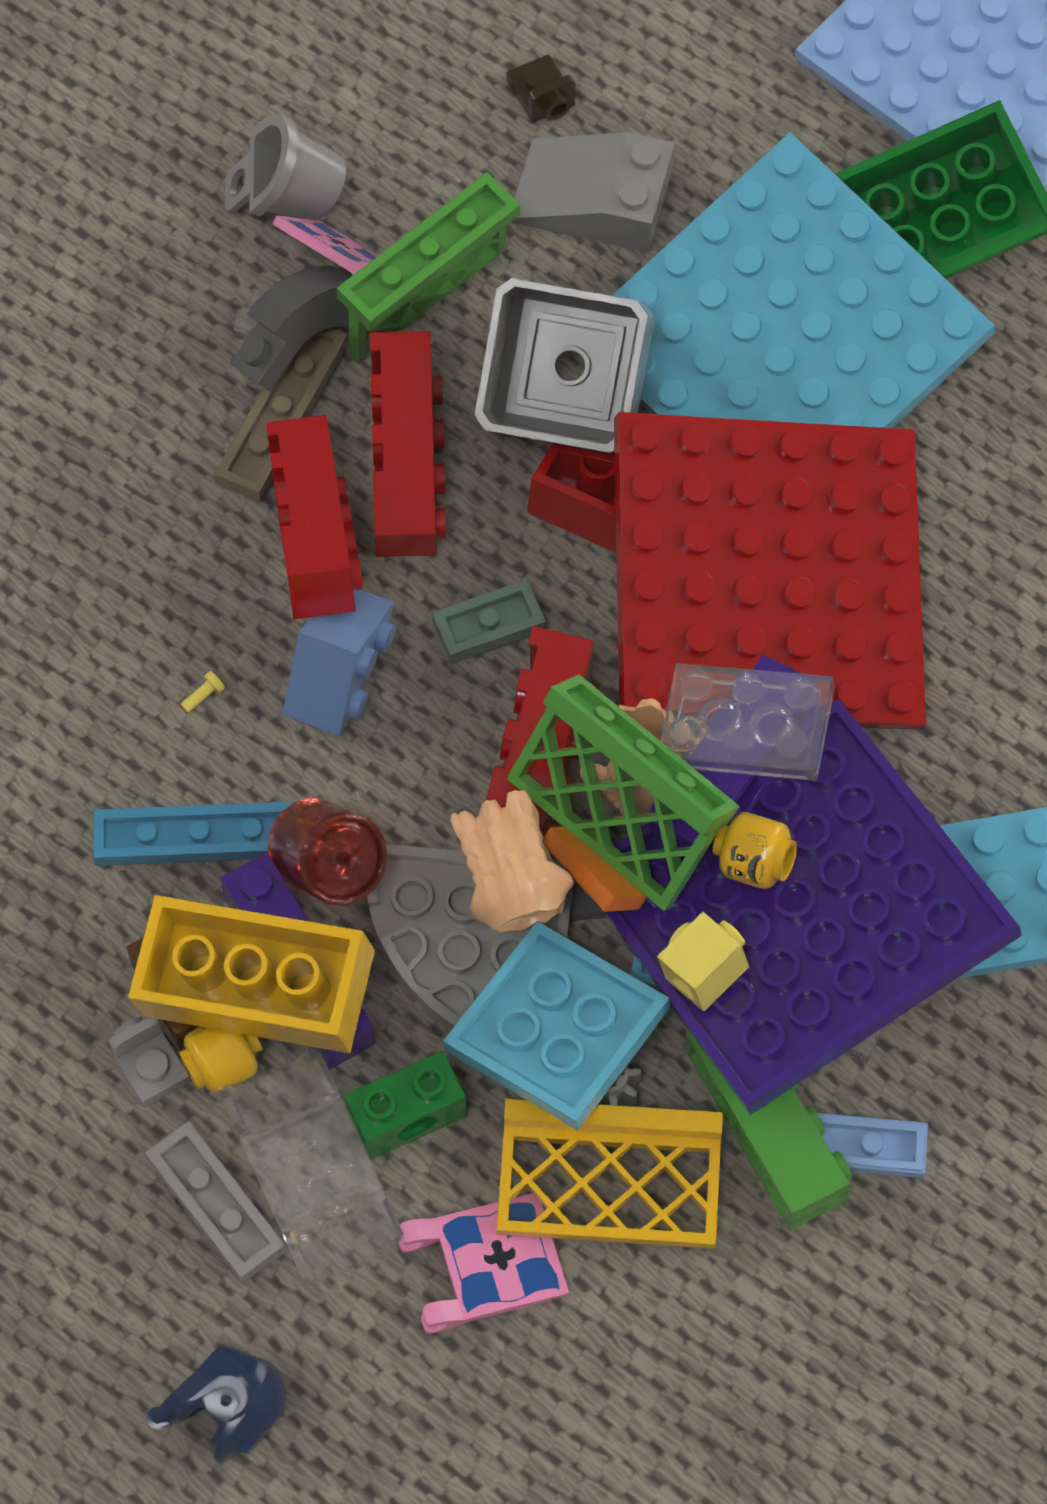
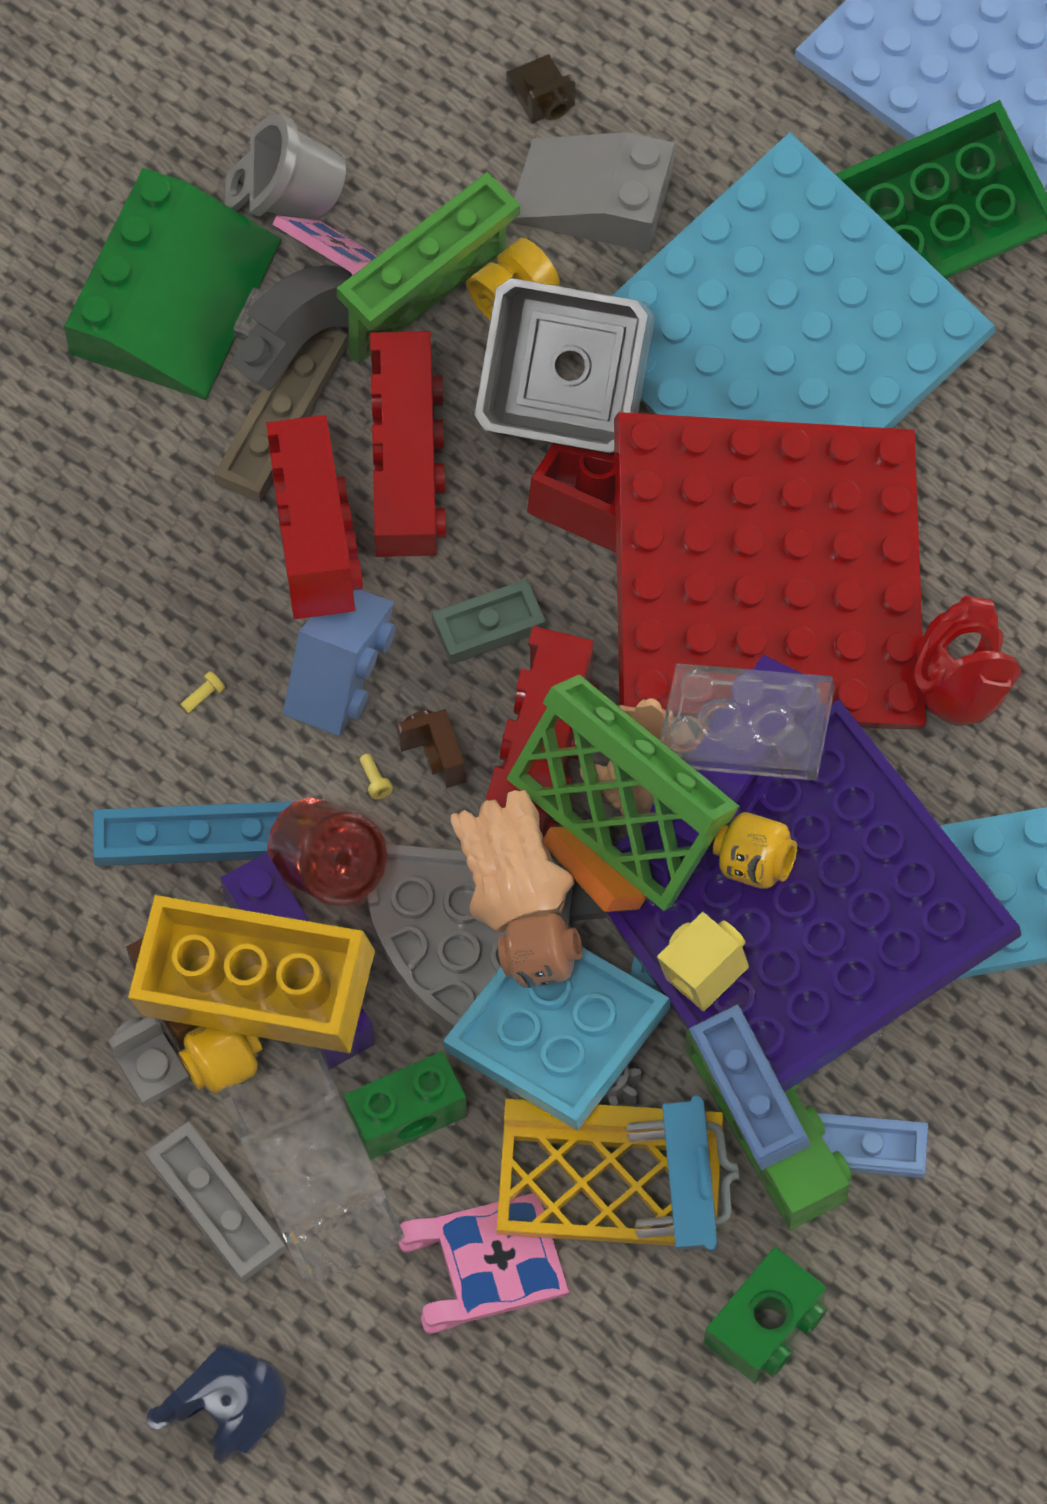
(170, 286): none -> green slope
(379, 786): none -> light yellow piece
(439, 744): none -> reddish brown bracket
(519, 261): none -> yellow wheel
(539, 950): none -> nougat head
(688, 1175): none -> dark azure piece
(749, 1087): none -> medium blue tile
(776, 1286): none -> green brick
(974, 685): none -> red helmet

